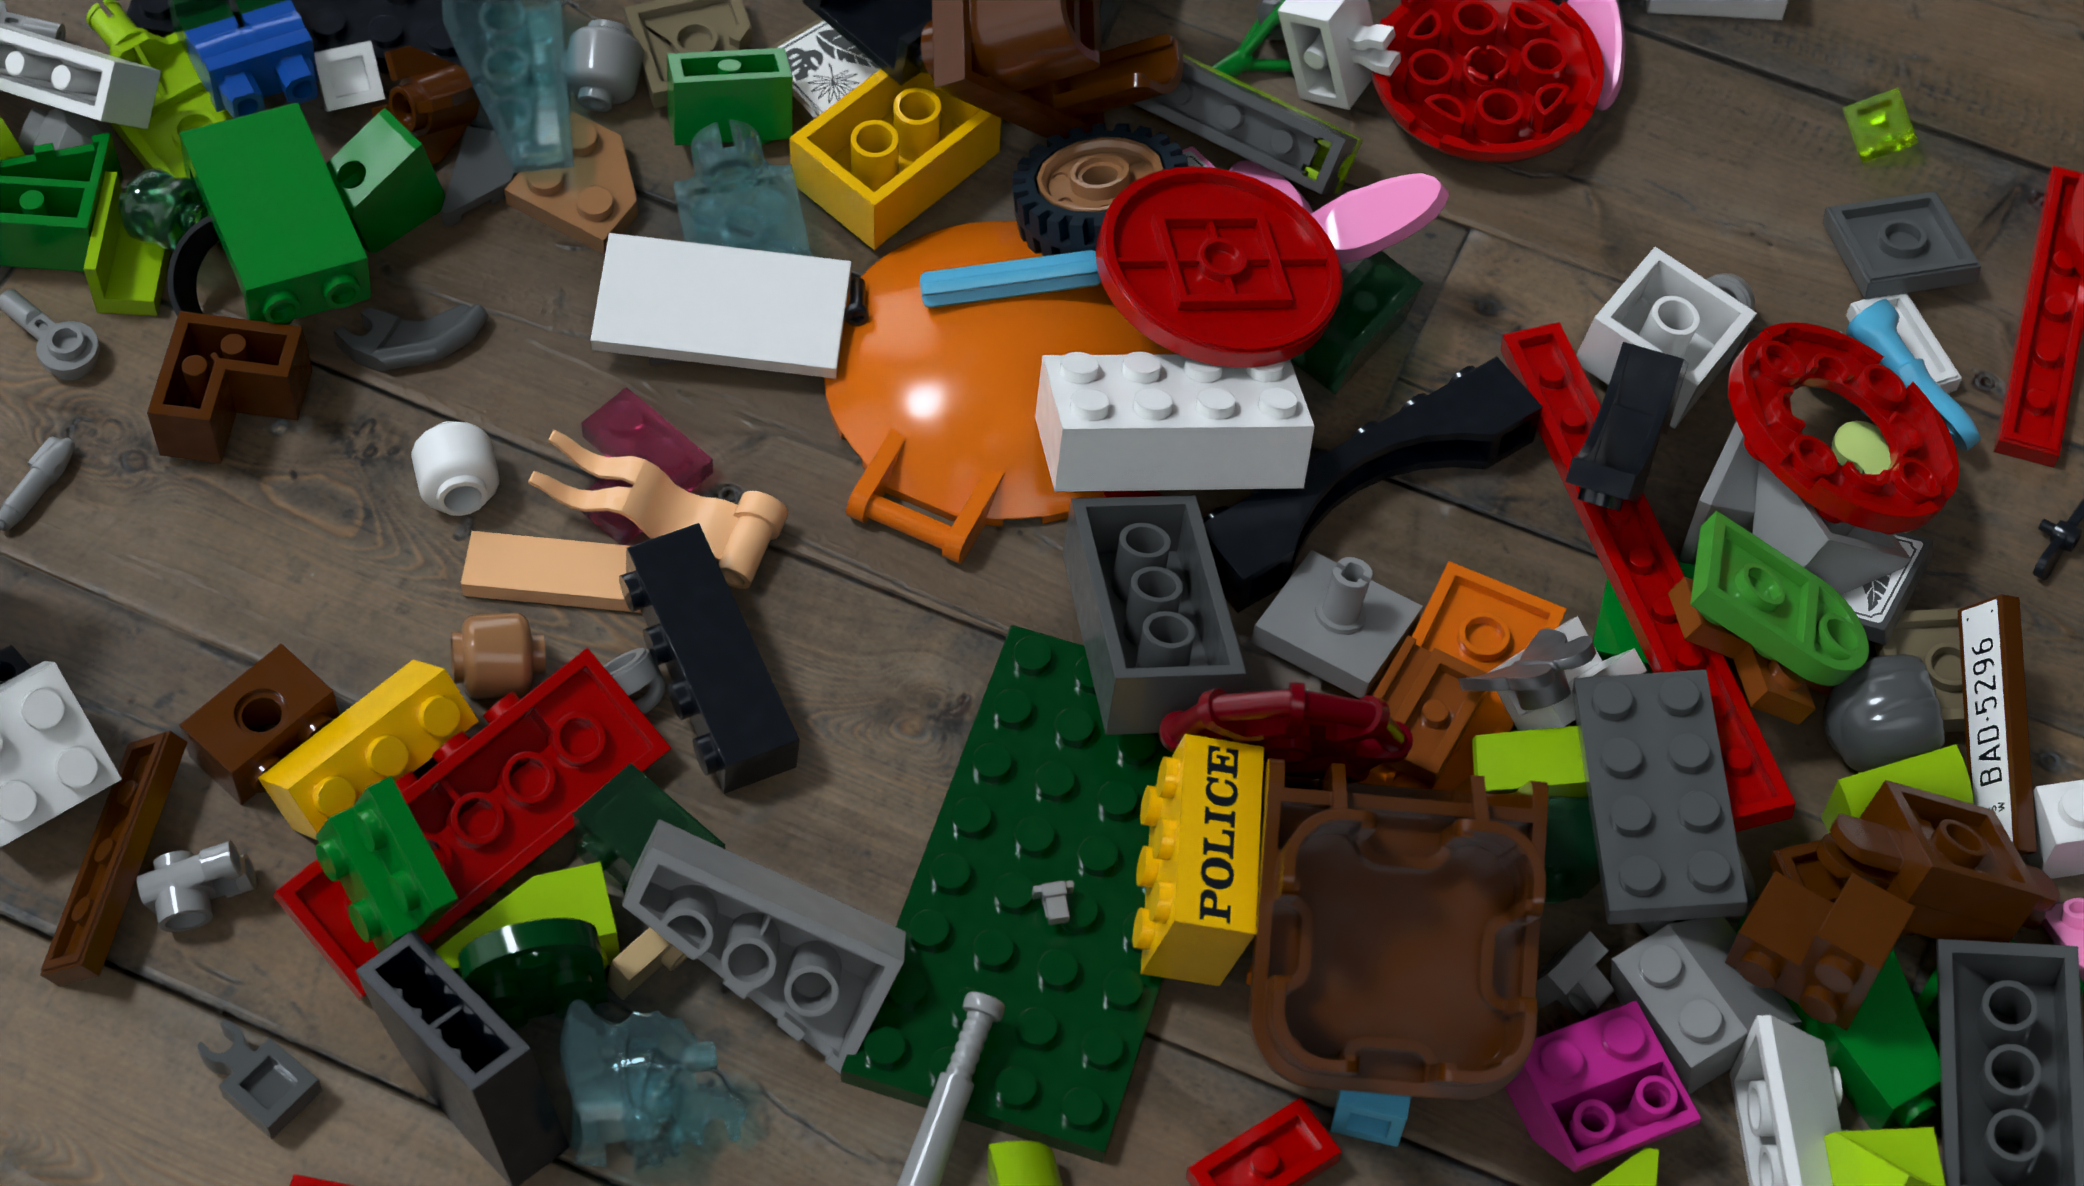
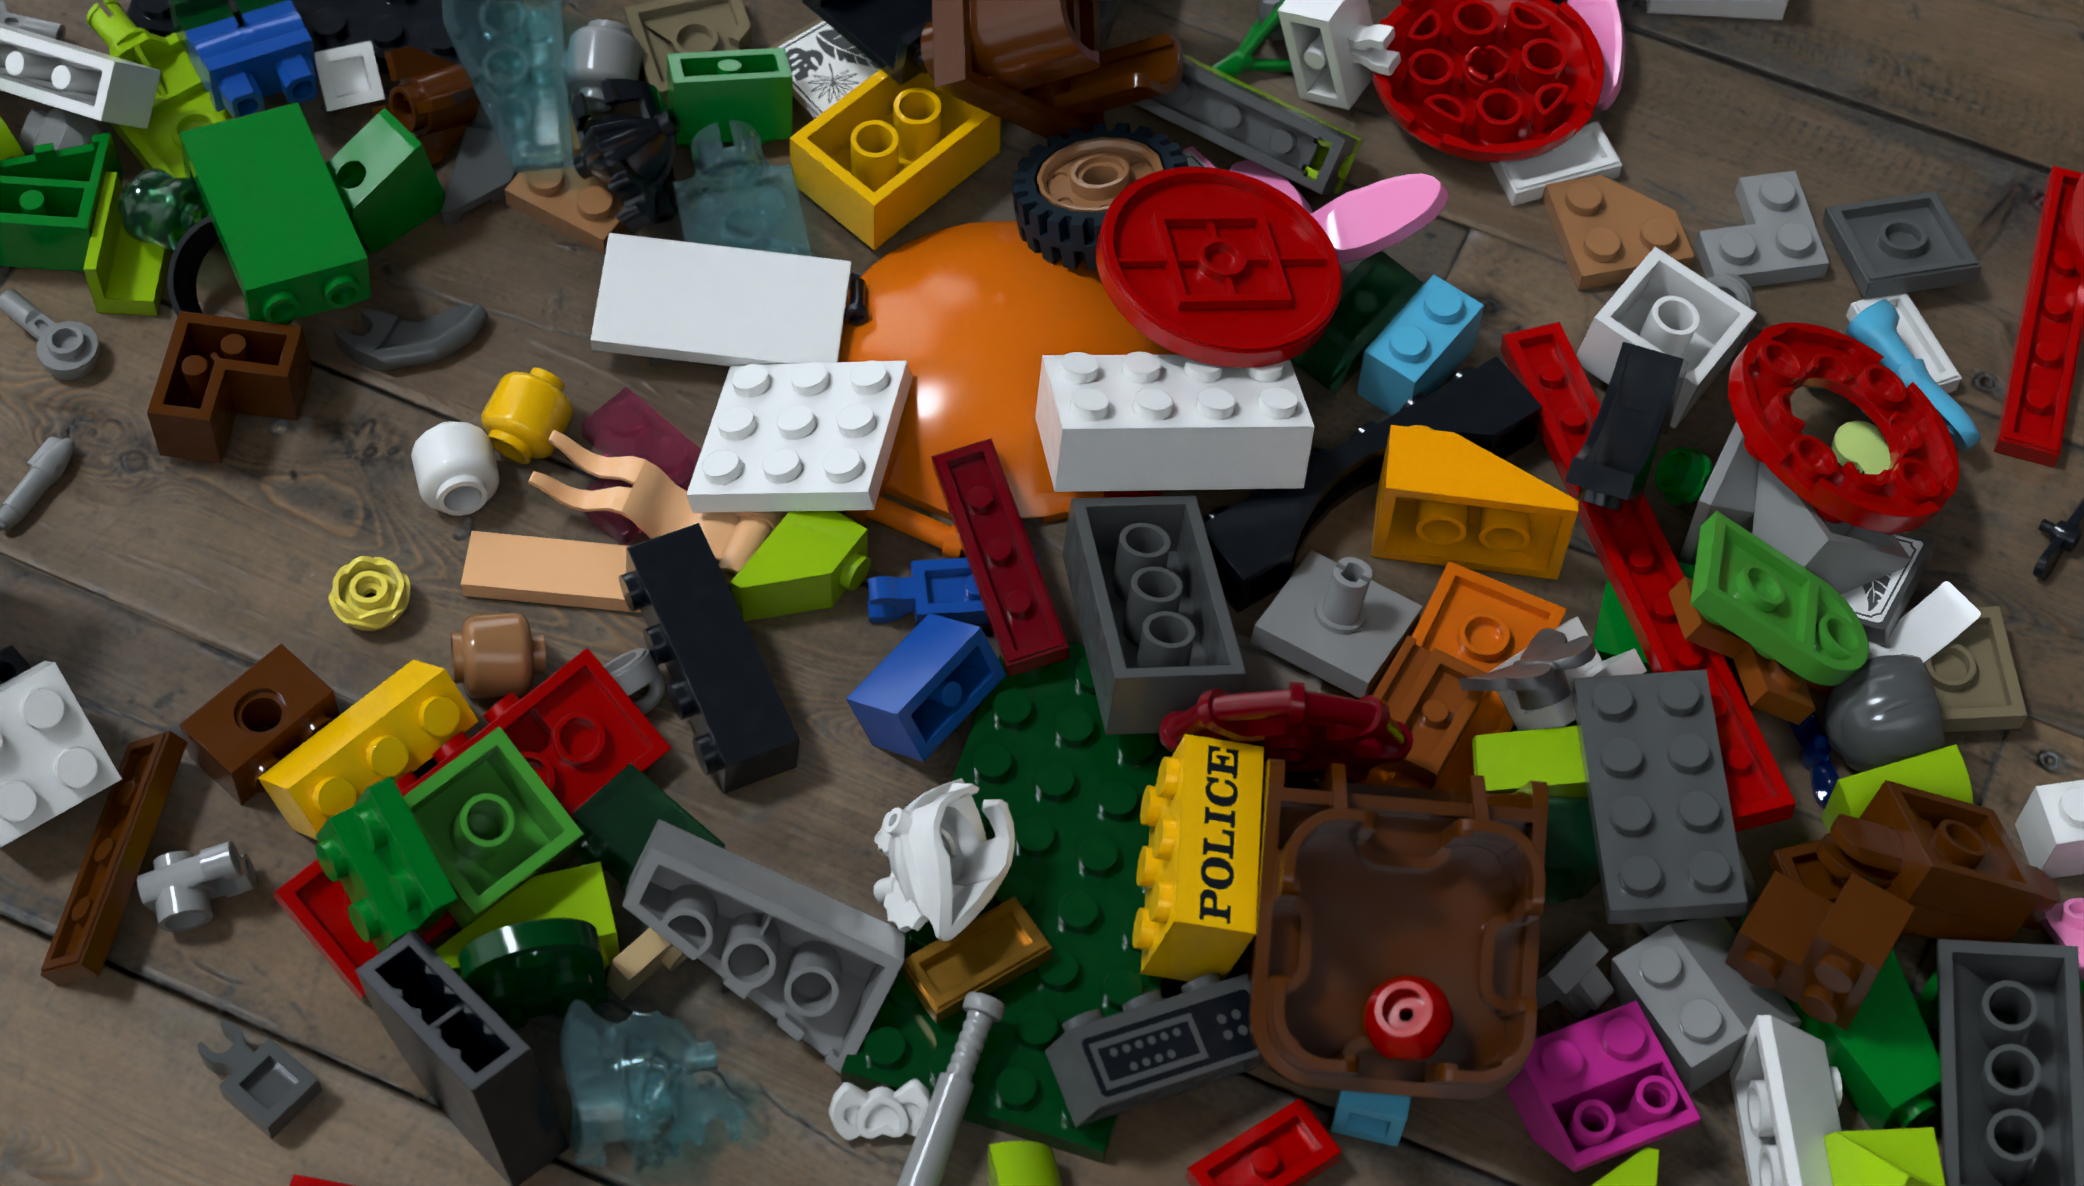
(368, 576): none -> light yellow plate
(490, 824): none -> bright green brick
(525, 413): none -> yellow head
(630, 151): none -> black helmet
(800, 437): none -> white plate
(803, 565): none -> lime slope
(879, 1110): none -> white piece
(926, 686): none -> blue brick
(933, 587): none -> blue plate
(942, 859): none -> white helmet
(978, 959): none -> pearl gold tile
(1000, 557): none -> dark red tile
(1009, 279): medium azure axle -> none
(1054, 900): light grey piece -> none
(1154, 1048): none -> dark grey brick
(1412, 1038): none -> red plate
(1420, 346): none -> medium azure brick
(1468, 507): none -> light orange slope
(1581, 156): none -> white tile
(1610, 229): none -> medium nougat plate
(1683, 475): none -> green plate
(1778, 236): none -> light grey plate
(1815, 758): none -> clear blue piece
(1880, 125): clear neon green tile -> none
(1929, 625): none -> white sticker
(1998, 715): tile -> none

